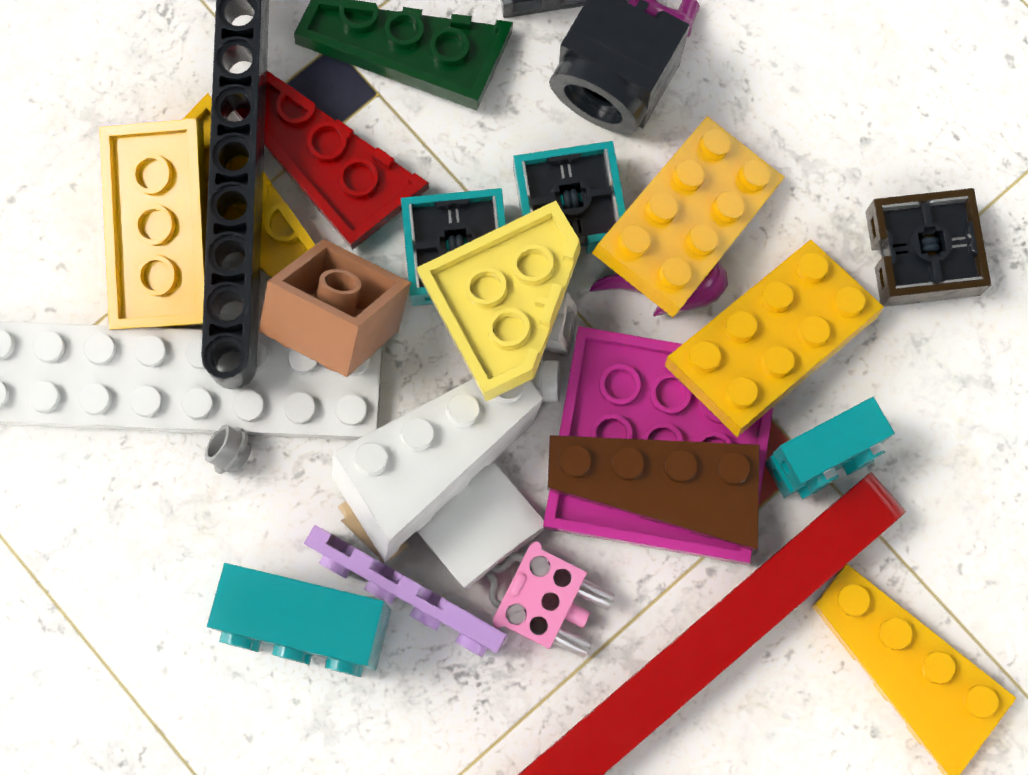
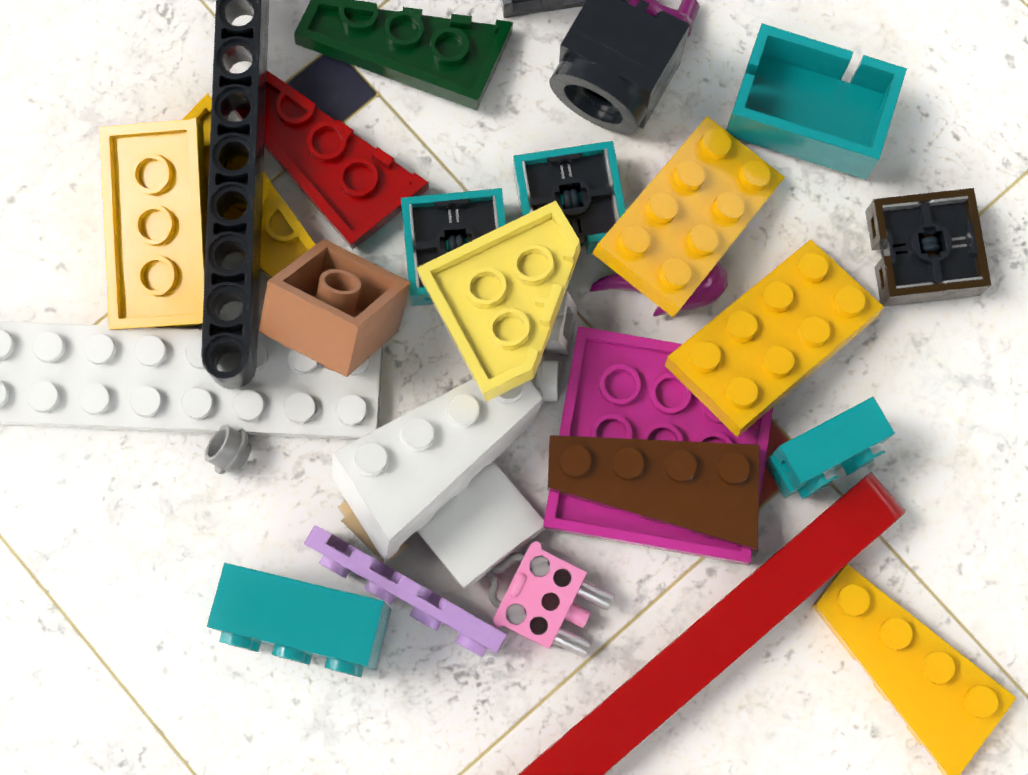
(803, 109): none -> teal piece

